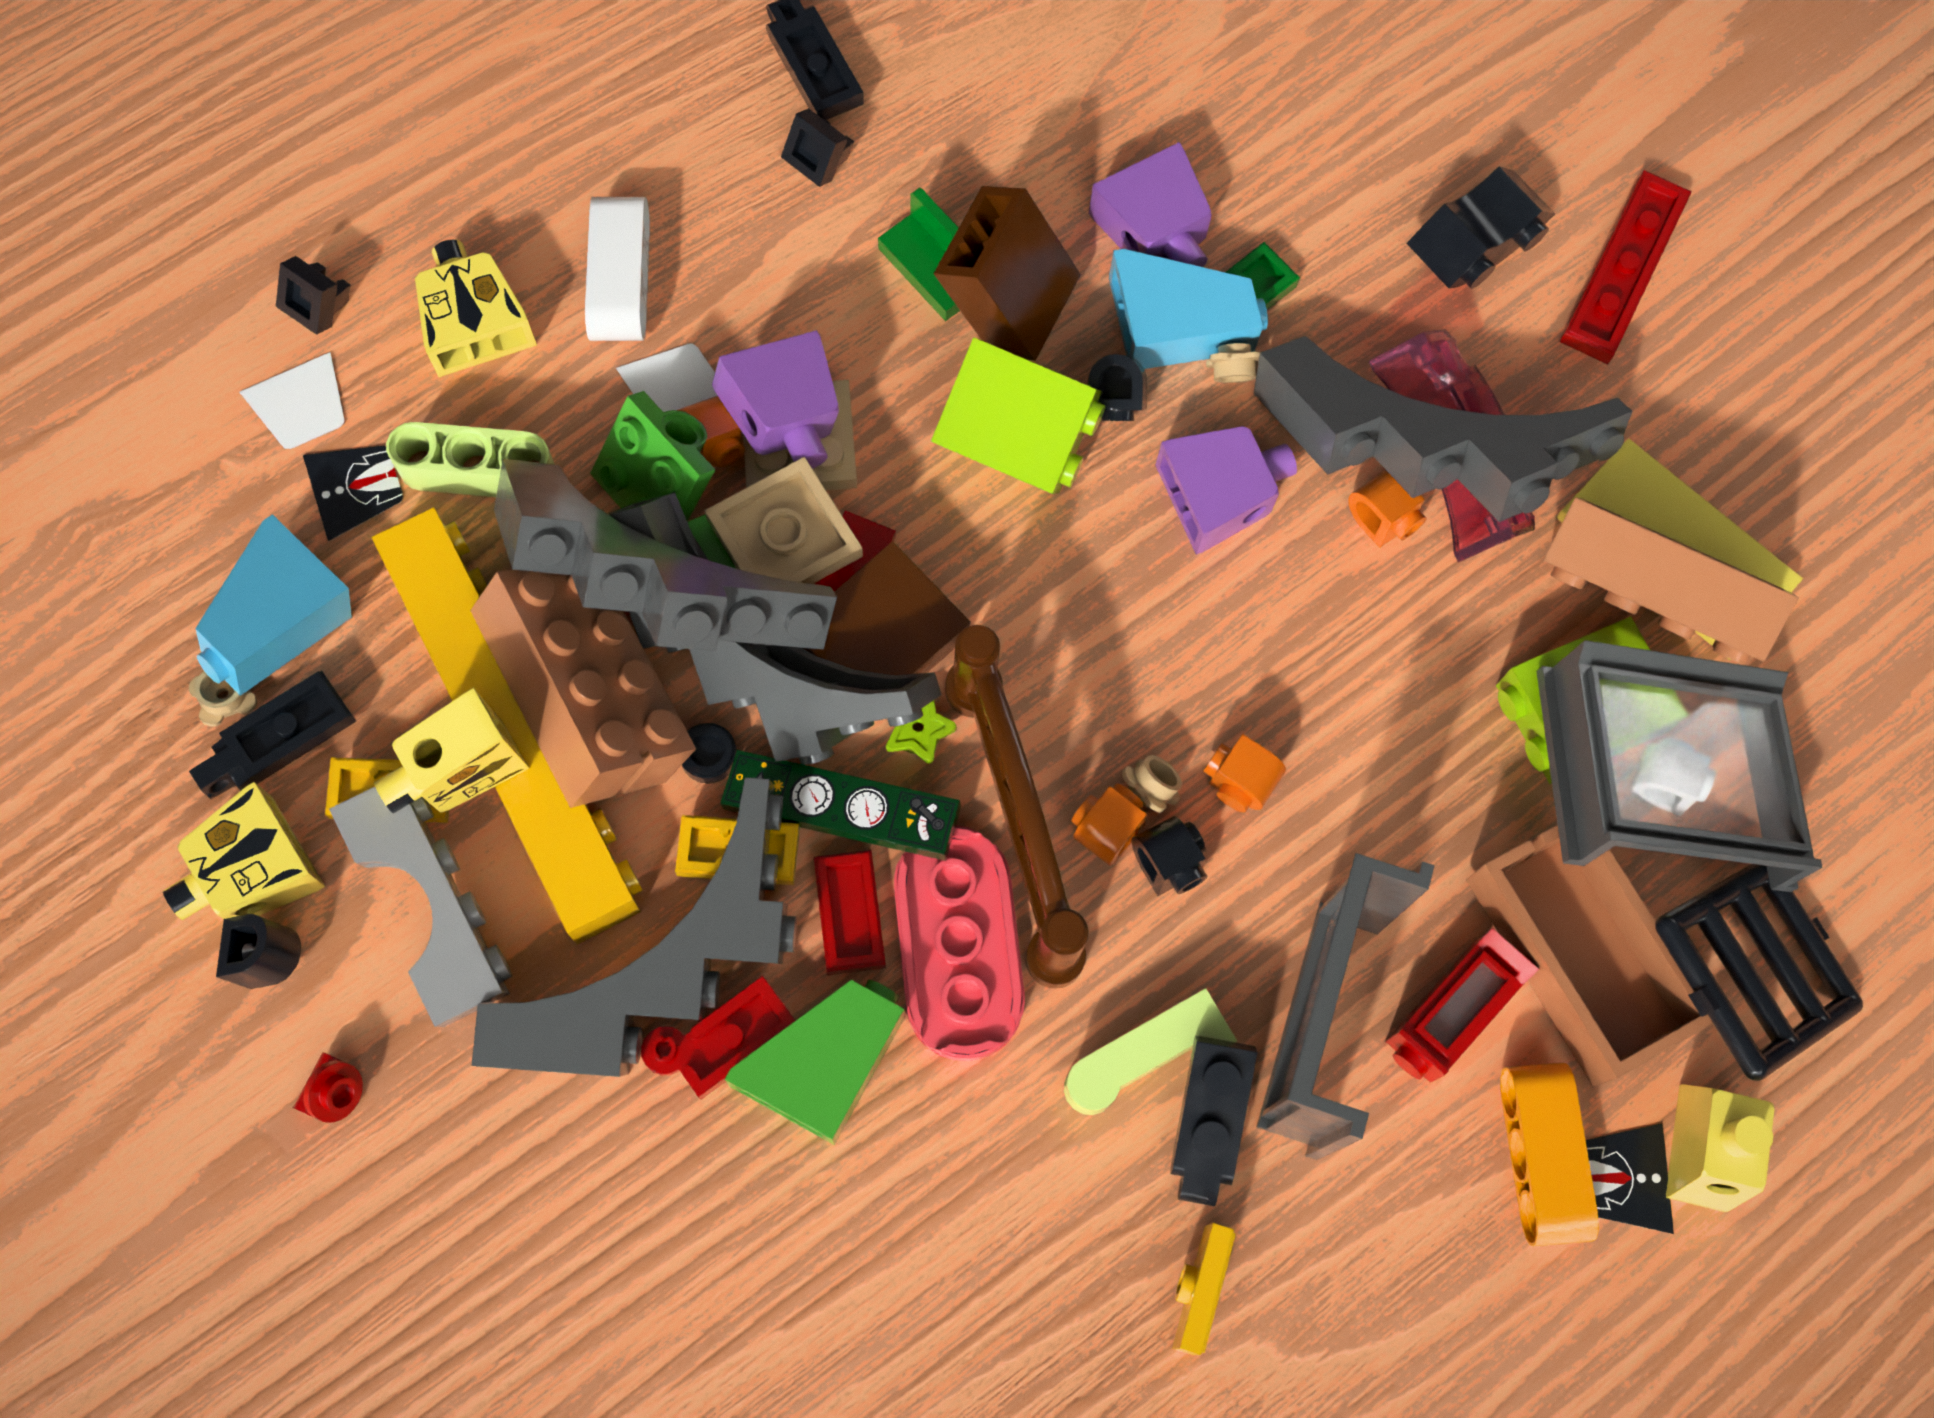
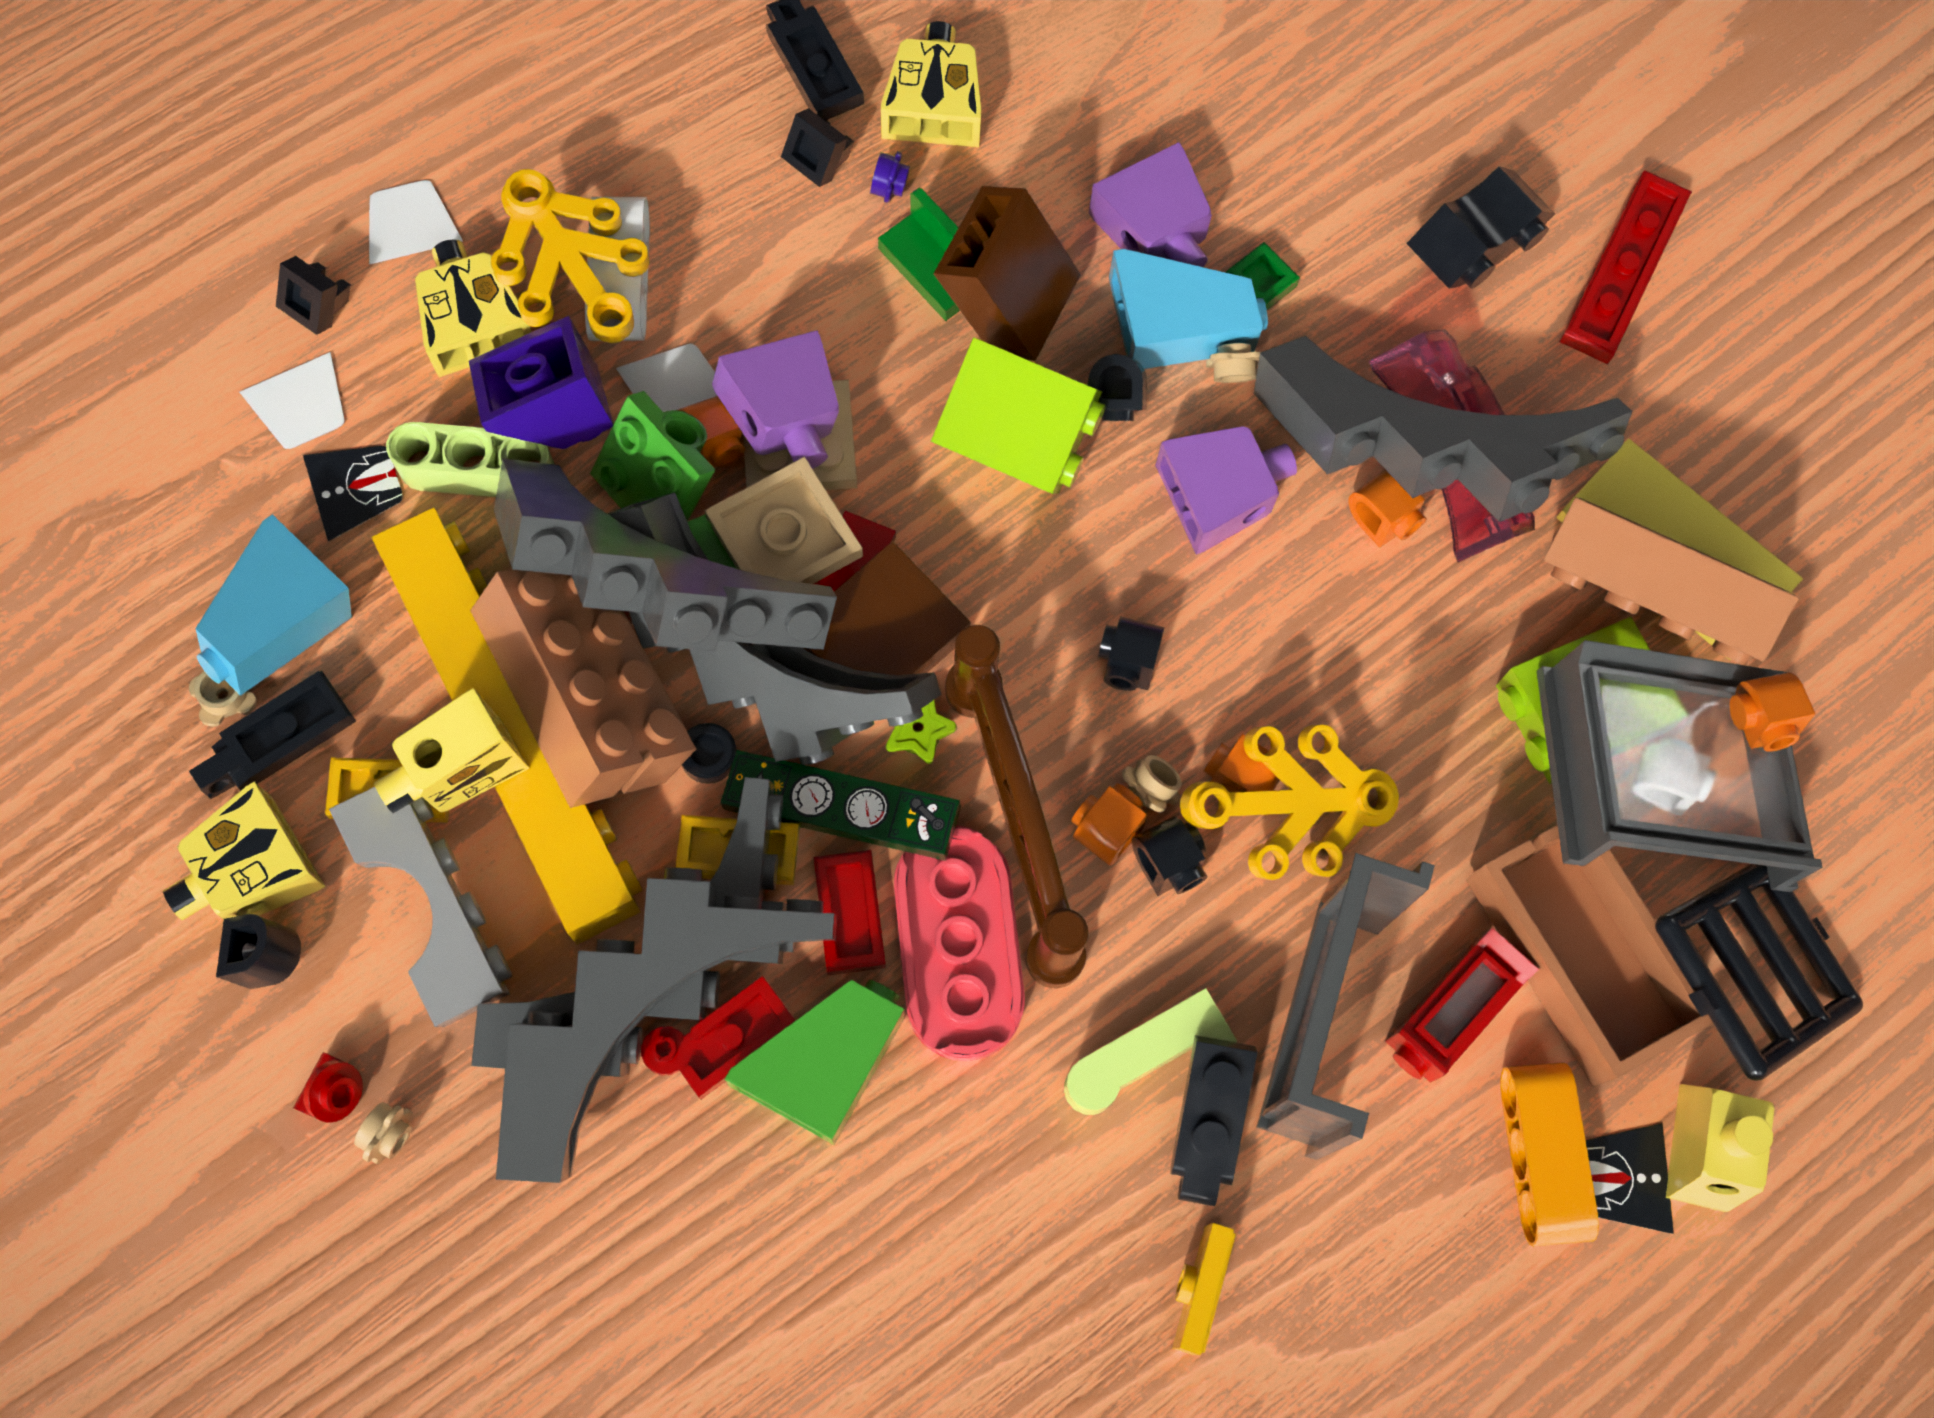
(384, 1132): none -> tan plate
(407, 221): none -> white sticker
(542, 388): none -> dark purple slope
(558, 1065): none -> dark grey arch
(566, 249): none -> yellow plant
(889, 176): none -> dark purple plate
(933, 91): none -> light yellow torso
(1130, 653): none -> black plate
(1303, 801): none -> yellow plant
(1771, 711): none -> orange plate

